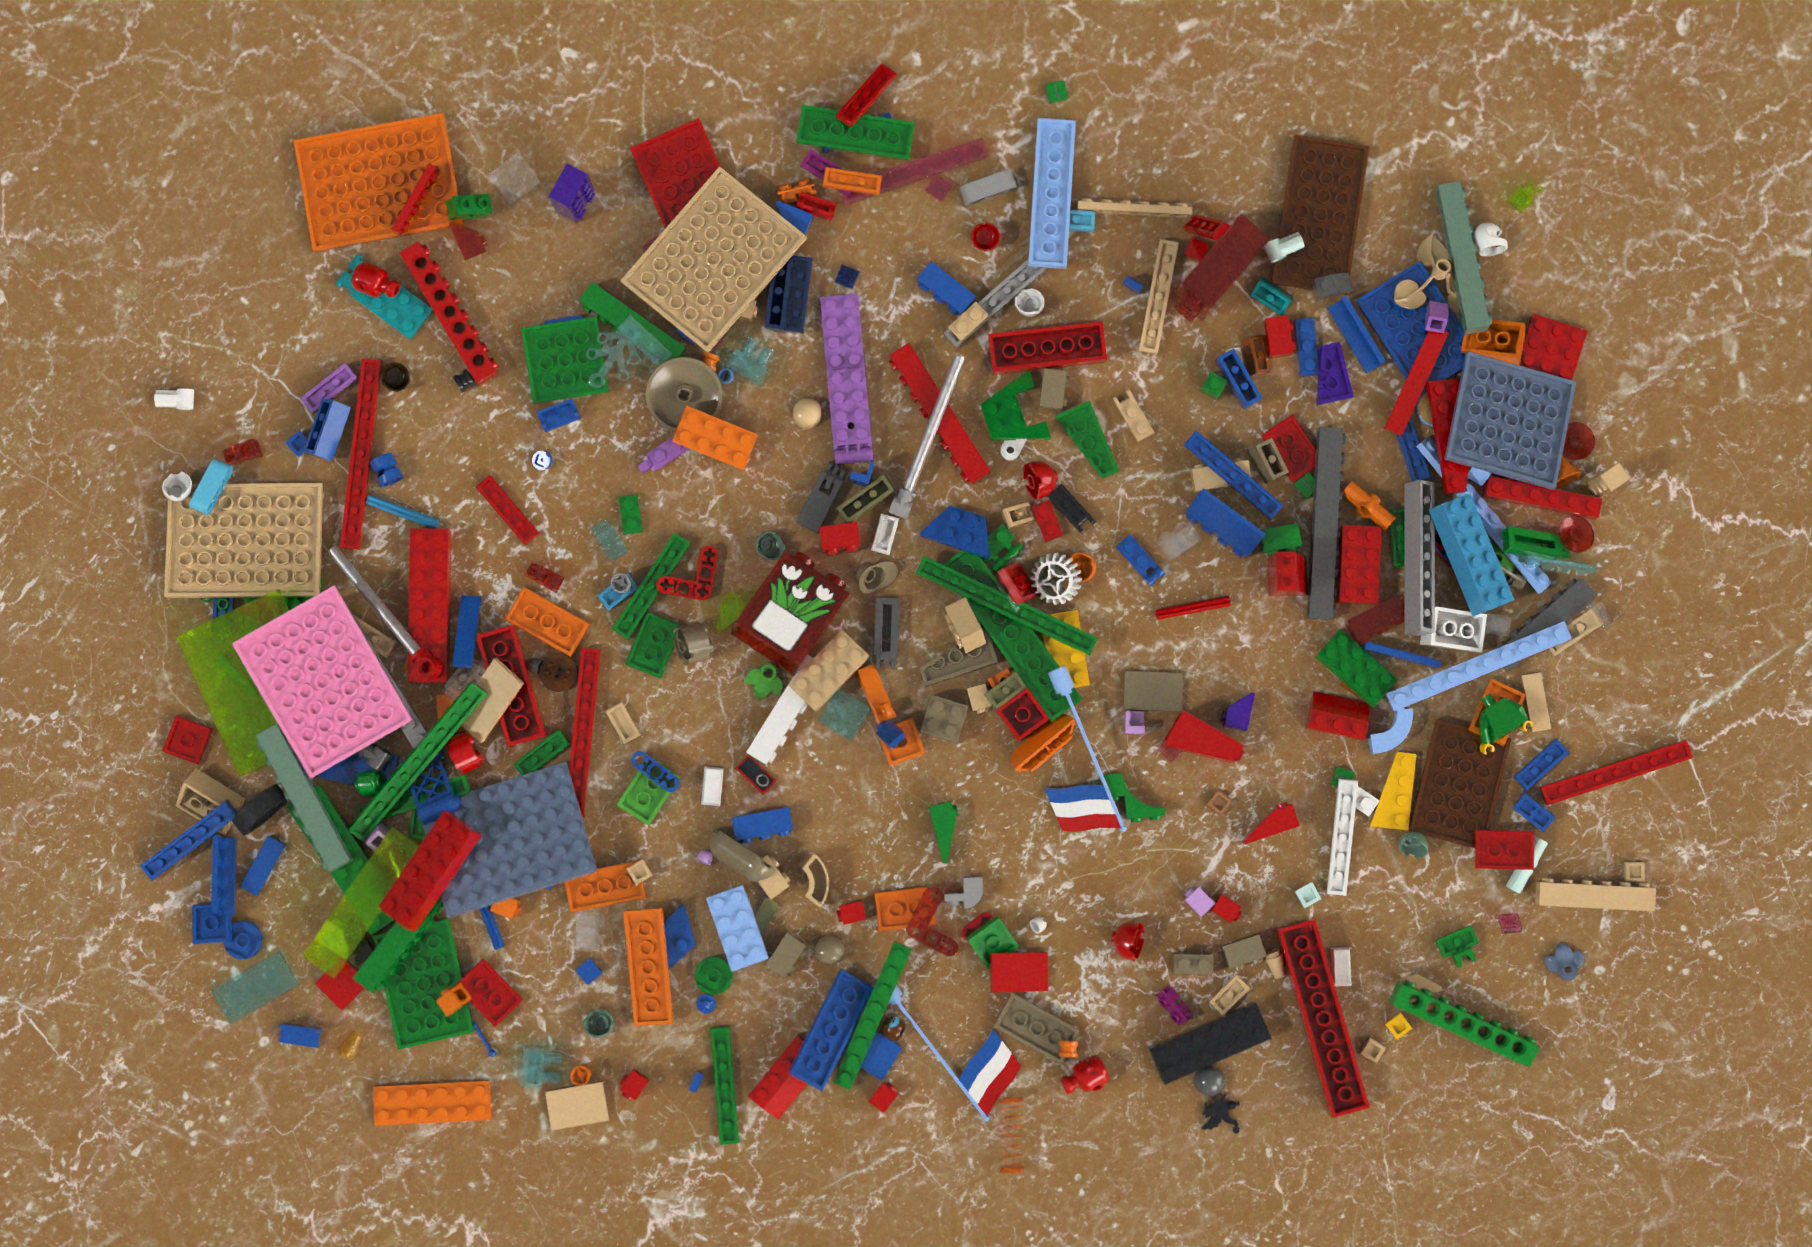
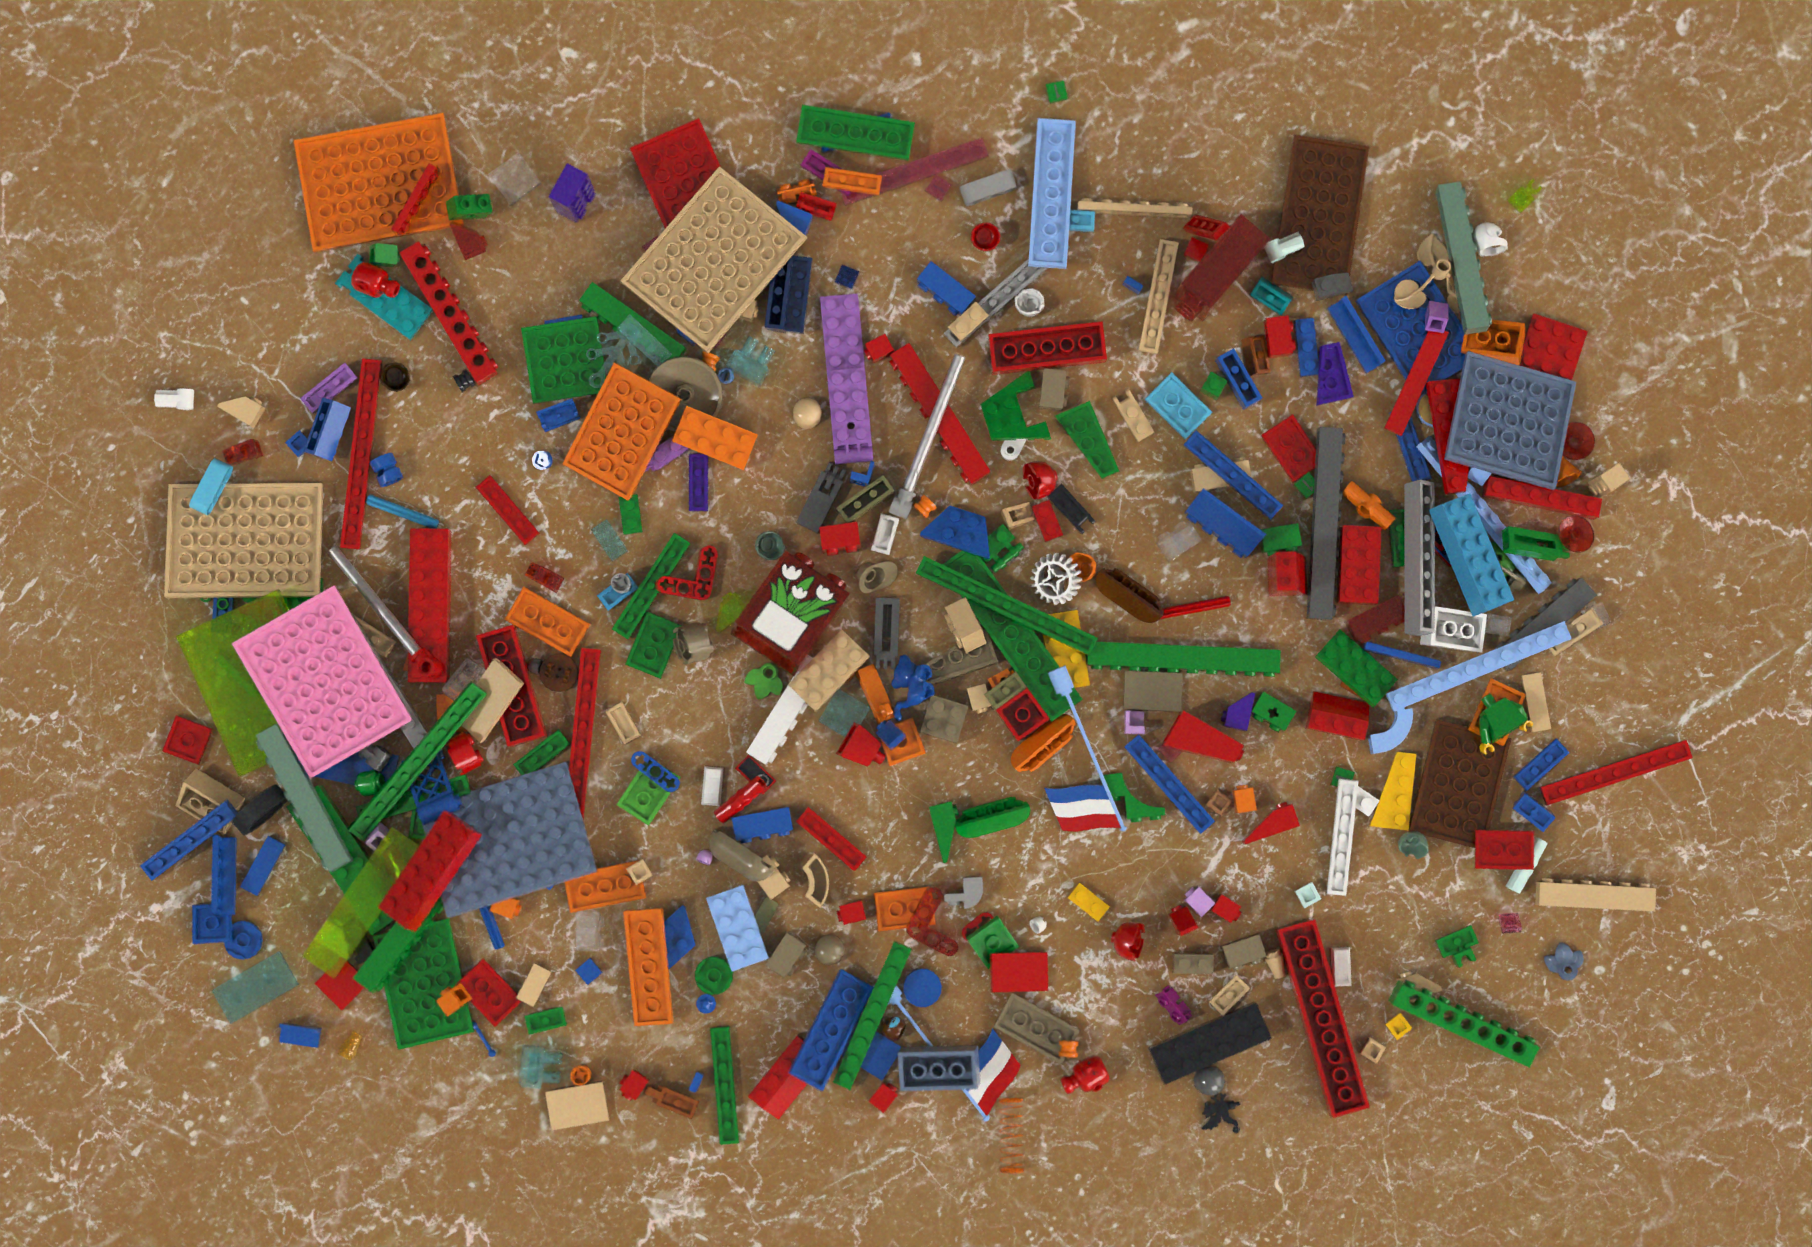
(177, 486): white hair -> none
(244, 409): none -> tan slope
(384, 255): none -> green brick
(432, 1103): orange plate -> none
(466, 631): blue tile -> none
(533, 985): none -> tan tile
(545, 1020): none -> green plate
(598, 1023): sand green hair -> none
(622, 431): none -> orange plate
(673, 1101): none -> dark orange hinge
(698, 482): none -> dark purple tile
(740, 799): none -> red axle
(831, 839): none -> red plate
(861, 746): none -> red torso
(866, 95): red tile -> none
(878, 348): none -> red brick
(912, 677): none -> blue animal
(922, 987): none -> blue tile
(924, 506): none -> orange wheel
(939, 1068): none -> sand blue brick
(992, 817): none -> green brick
(1017, 583): red plate -> none
(1088, 902): none -> yellow plate
(1129, 595): none -> reddish brown brick
(1139, 559): blue plate -> none
(1169, 784): none -> blue plate
(1178, 405): none -> medium azure tile
(1182, 920): none -> red slope
(1185, 658): none -> green brick
(1244, 799): none -> orange brick
(1268, 460): dark tan brick -> none
(1284, 713): none -> green brick
(1564, 566): clear light blue plate -> none
(1634, 871): tan tile -> none

